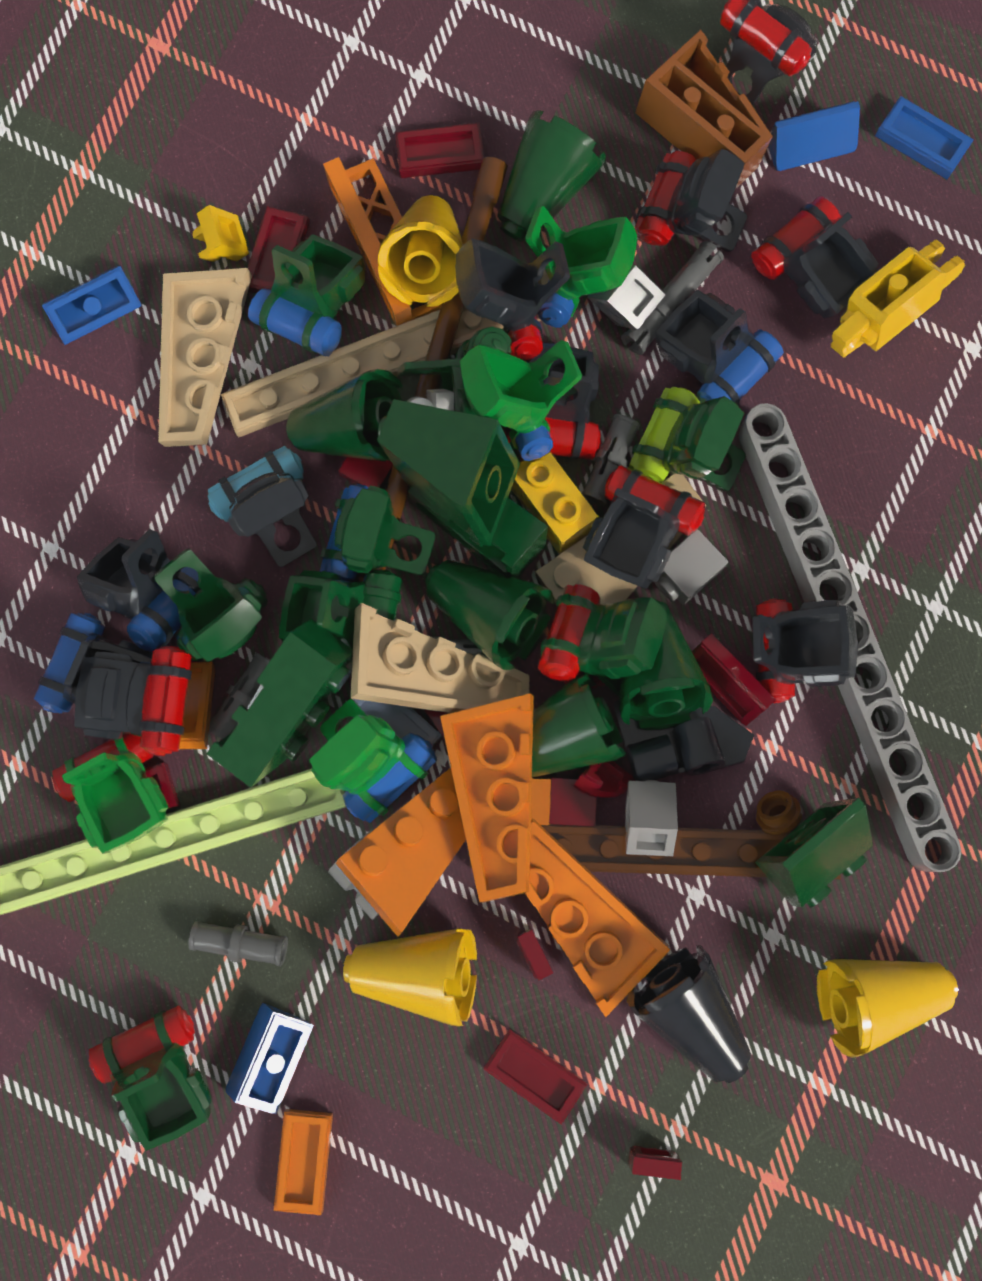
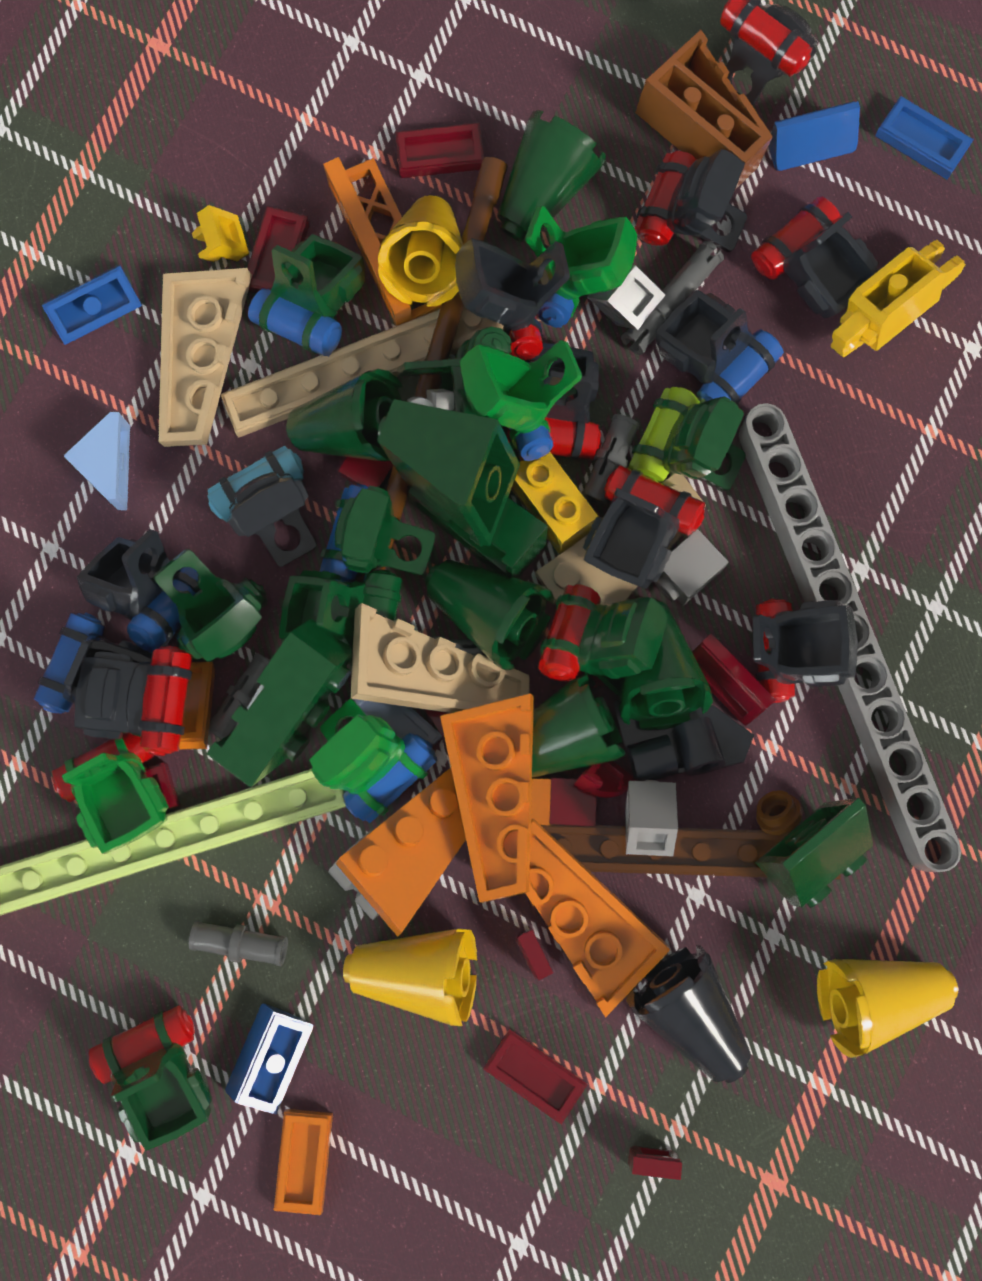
(104, 458): none -> light blue slope

